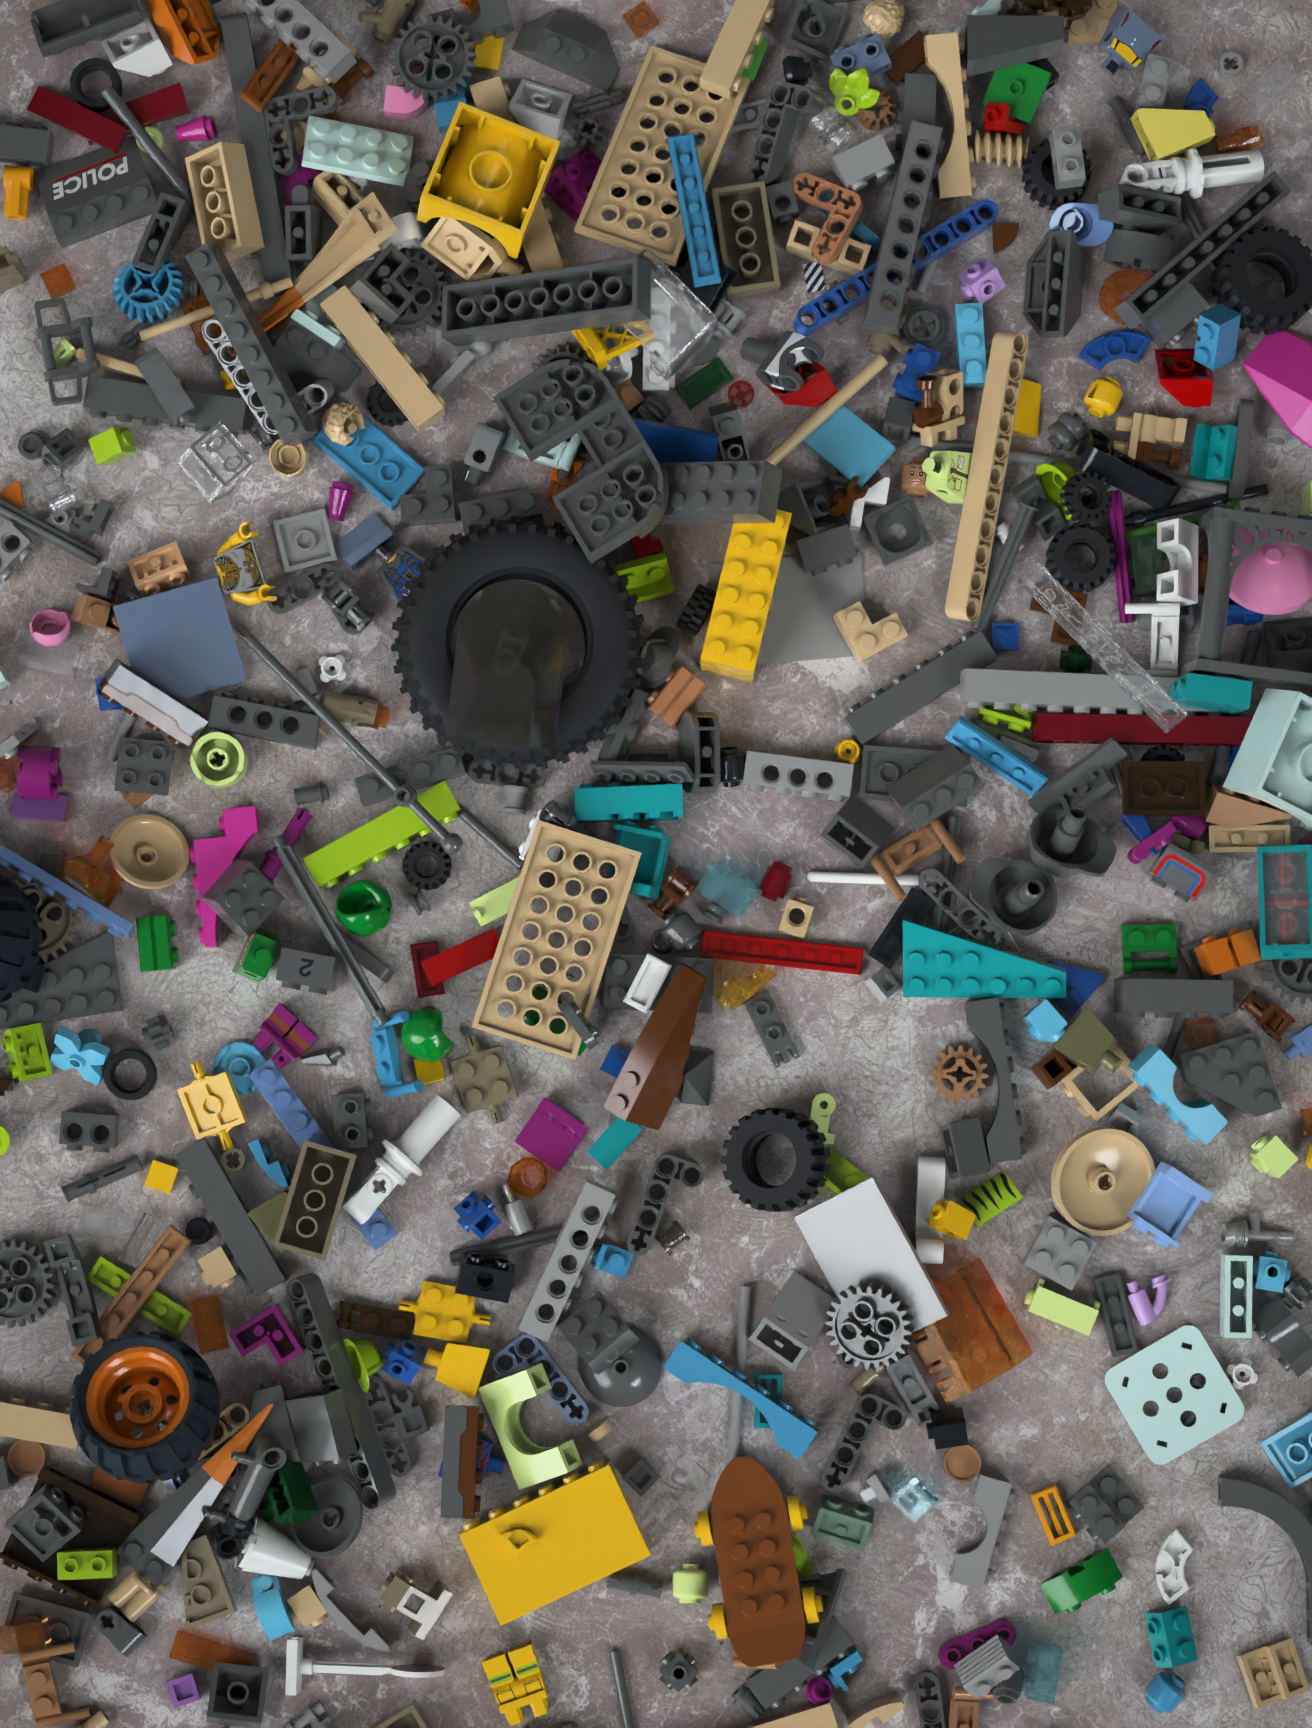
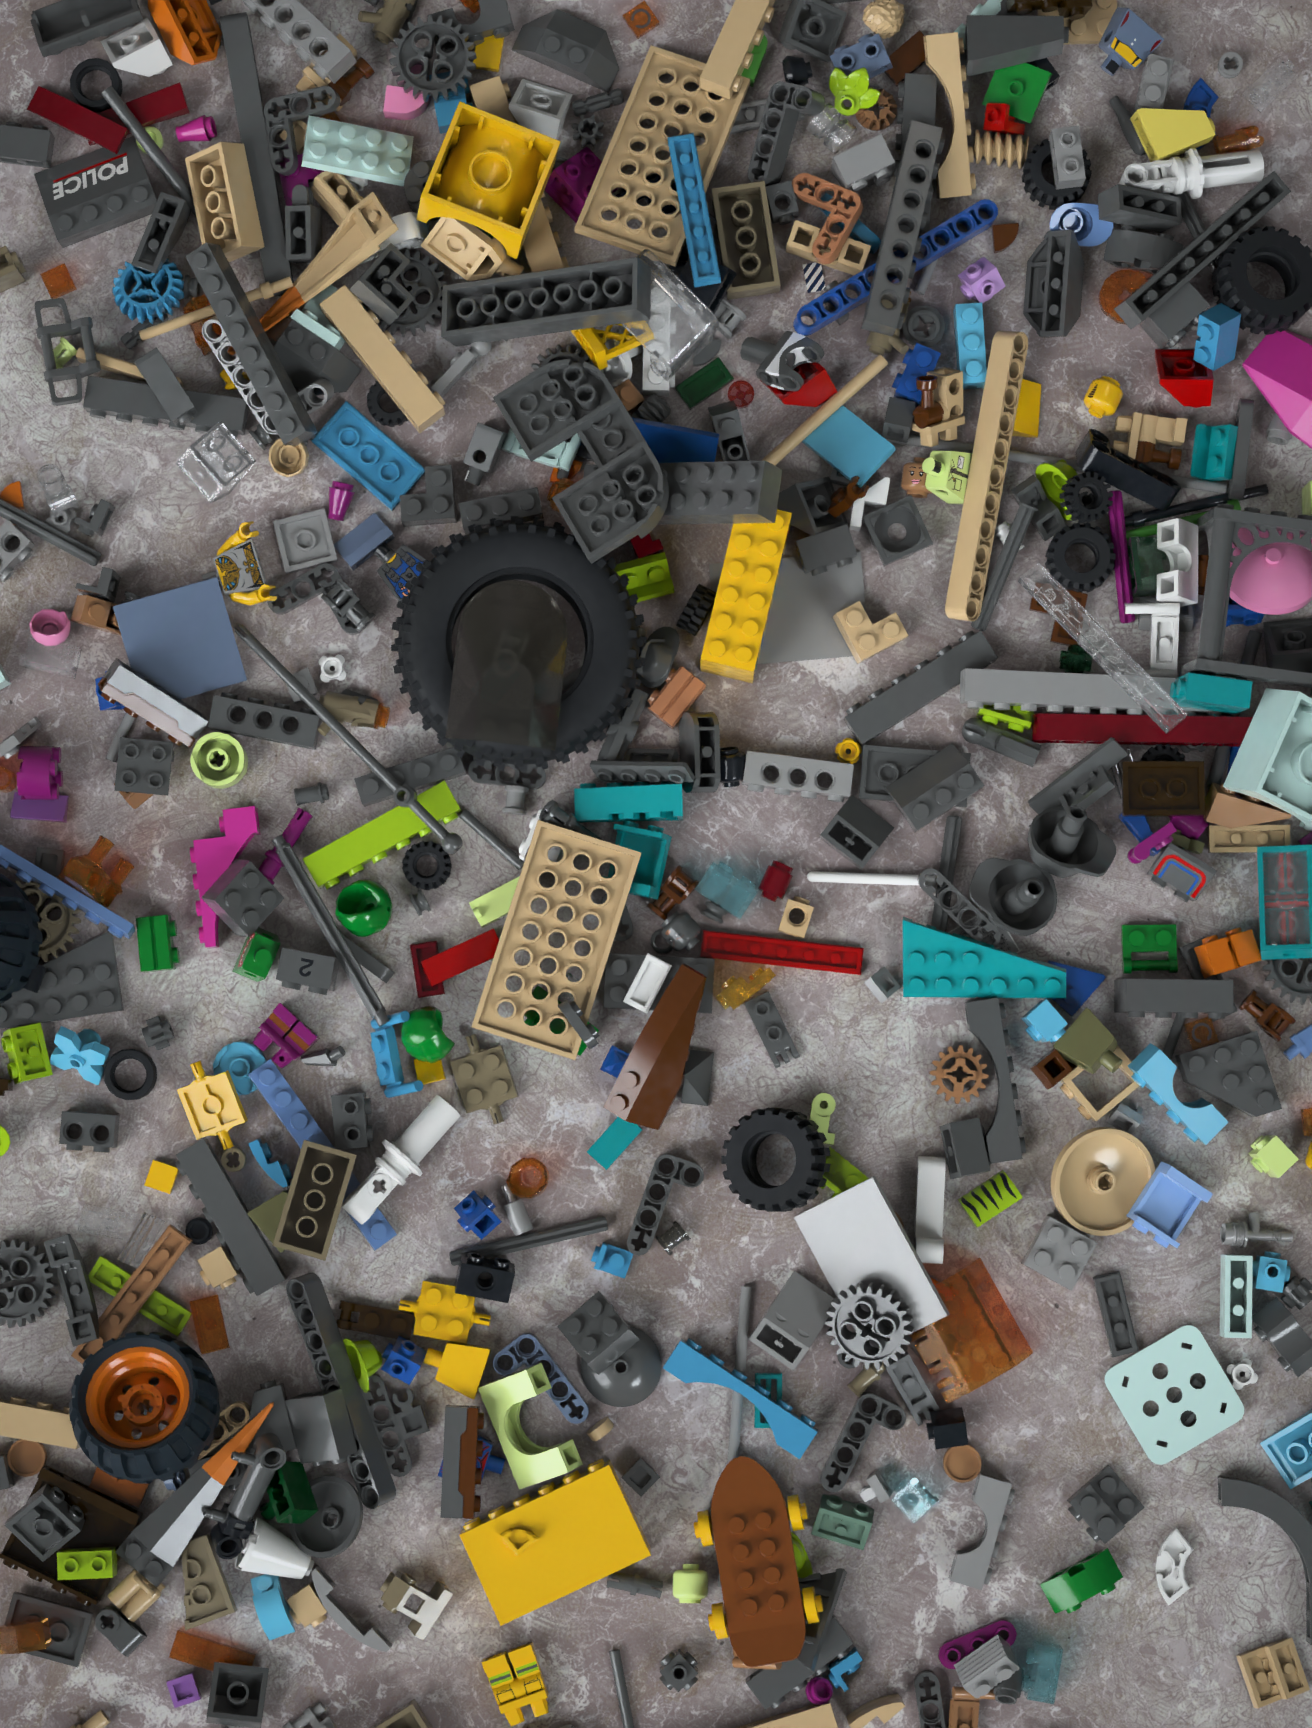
(18, 184): light orange piece -> none
(31, 446): dark grey tile -> none
(43, 1688): medium nougat plate -> none
(61, 449): dark grey bracket -> none
(92, 1182): dark grey pin -> none
(112, 445): lime brick -> none
(153, 839): tan dish -> none
(159, 570): light nougat bracket -> none
(269, 75): dark orange tile -> none
(269, 1328): magenta brick -> none
(297, 1665): white piece -> none
(341, 421): tan piece -> none
(532, 1320): light grey brick -> none
(551, 1134): magenta bracket -> none
(747, 1701): dark grey pin -> none
(890, 942): black plate -> none
(911, 851): medium nougat plate -> none
(951, 1219): yellow brick -> none
(996, 756): dark azure tile -> none
(1005, 636): blue tile -> none
(1043, 1493): light orange tile -> none
(1061, 1309): yellowish green brick -> none
(1067, 431): dark grey piece -> none
(1114, 346): blue tile -> none
(1140, 1301): lavender plant -> none
(1165, 1692): dark azure head -> none
(1171, 1637): teal bracket -> none

